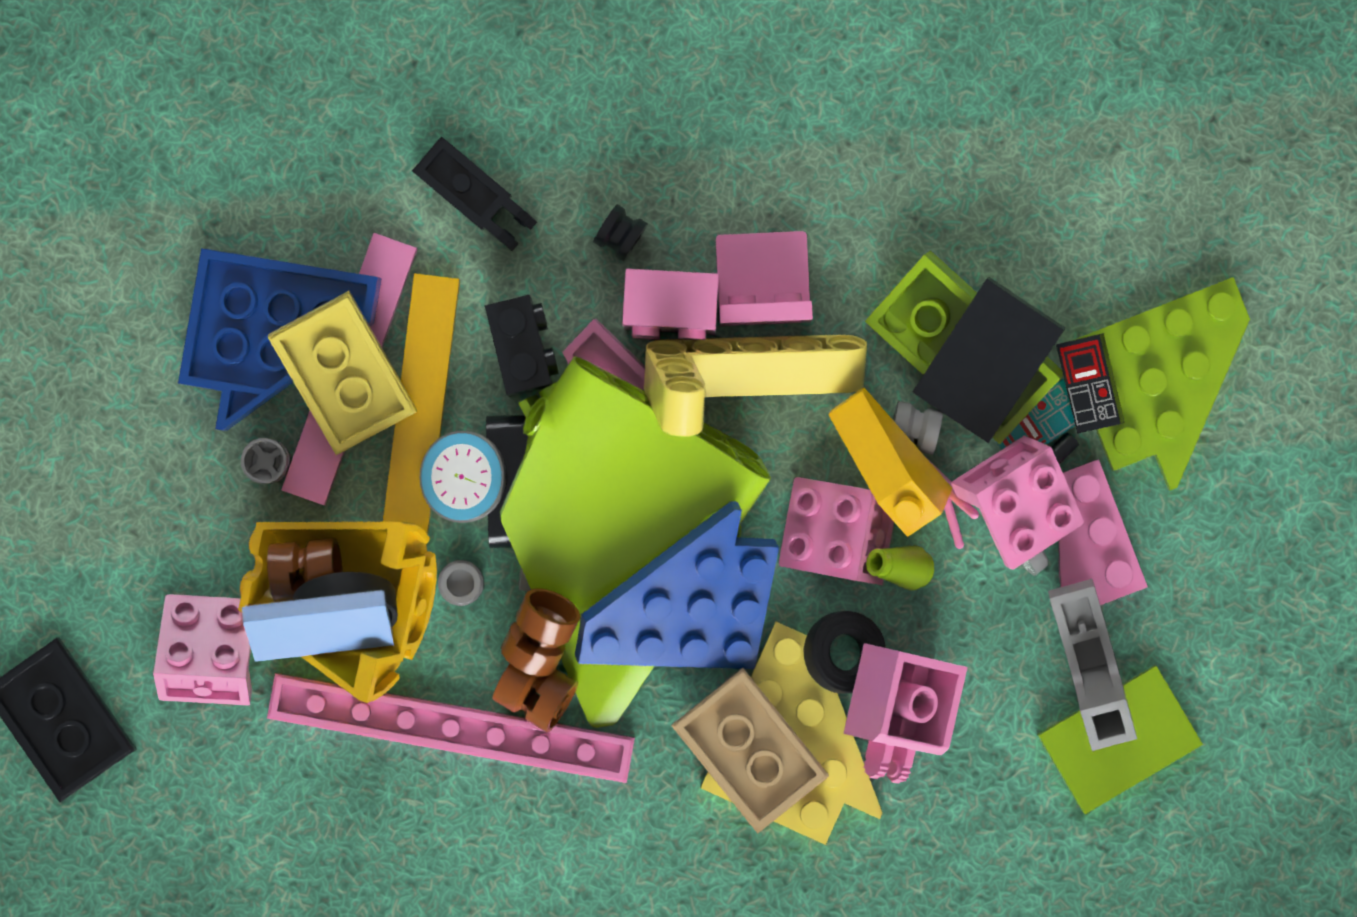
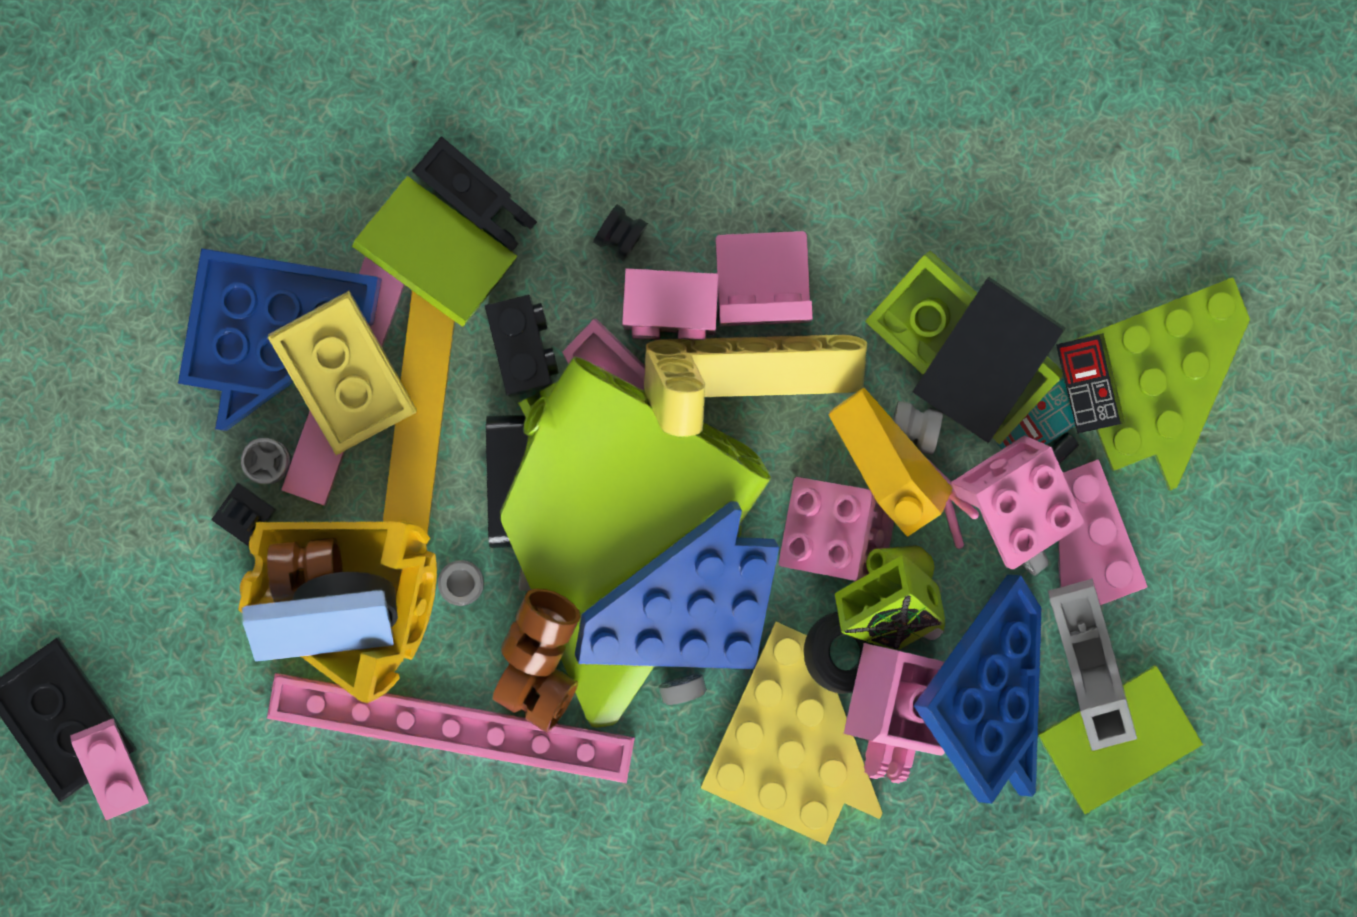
(109, 769): none -> bright pink plate
(203, 651): bright pink bracket -> none
(241, 512): none -> black tile
(434, 251): none -> lime tile
(463, 476): piece -> none
(682, 689): none -> light grey tile
(750, 750): tan tile -> none
(892, 606): none -> lime torso
(988, 695): none -> blue wing

